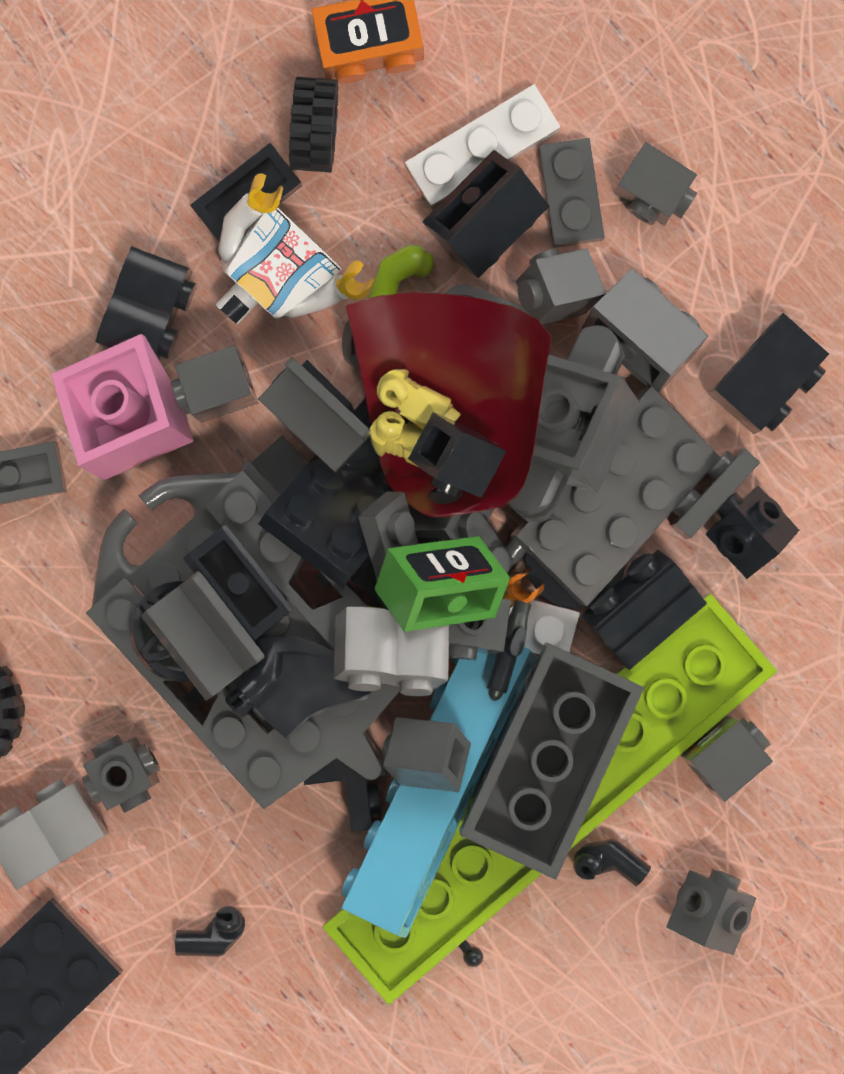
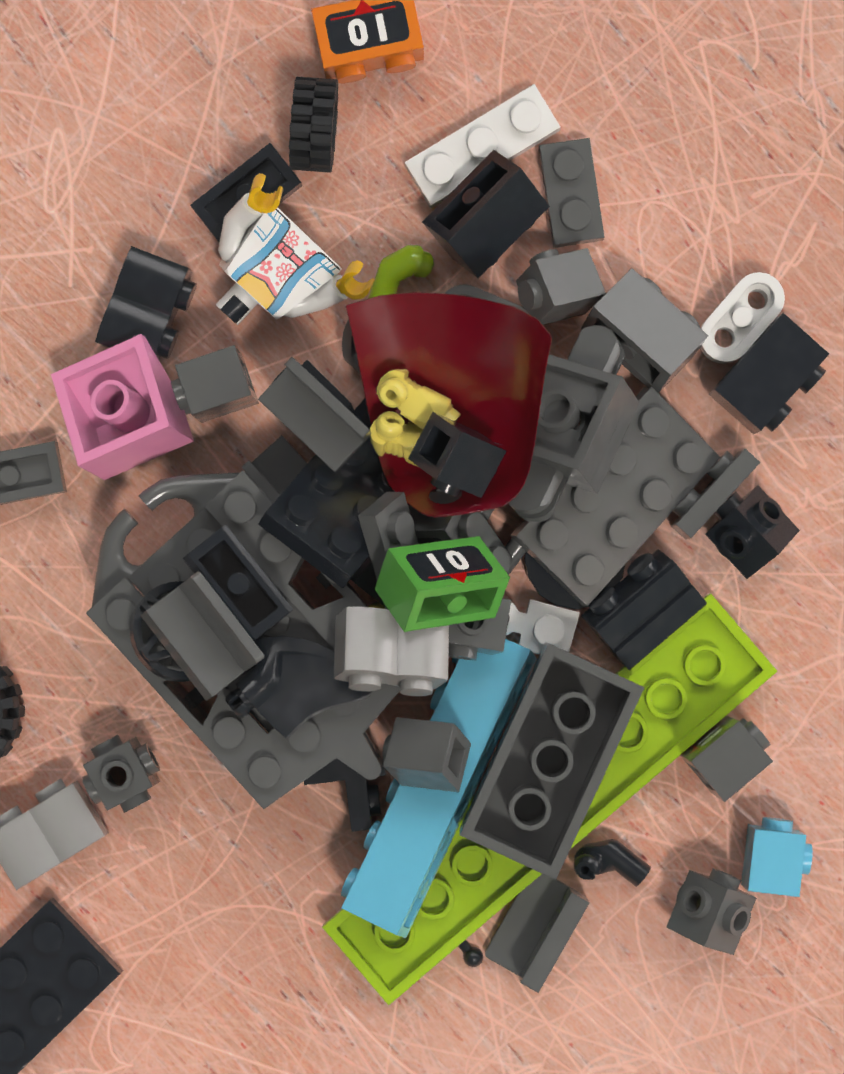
(215, 938): black arm -> none
(513, 647): black piece -> none
(516, 592): orange hand -> none
(537, 930): none -> dark grey panel
(656, 186): dark grey brick -> none
(741, 319): none -> white plate
(775, 858): none -> medium azure brick

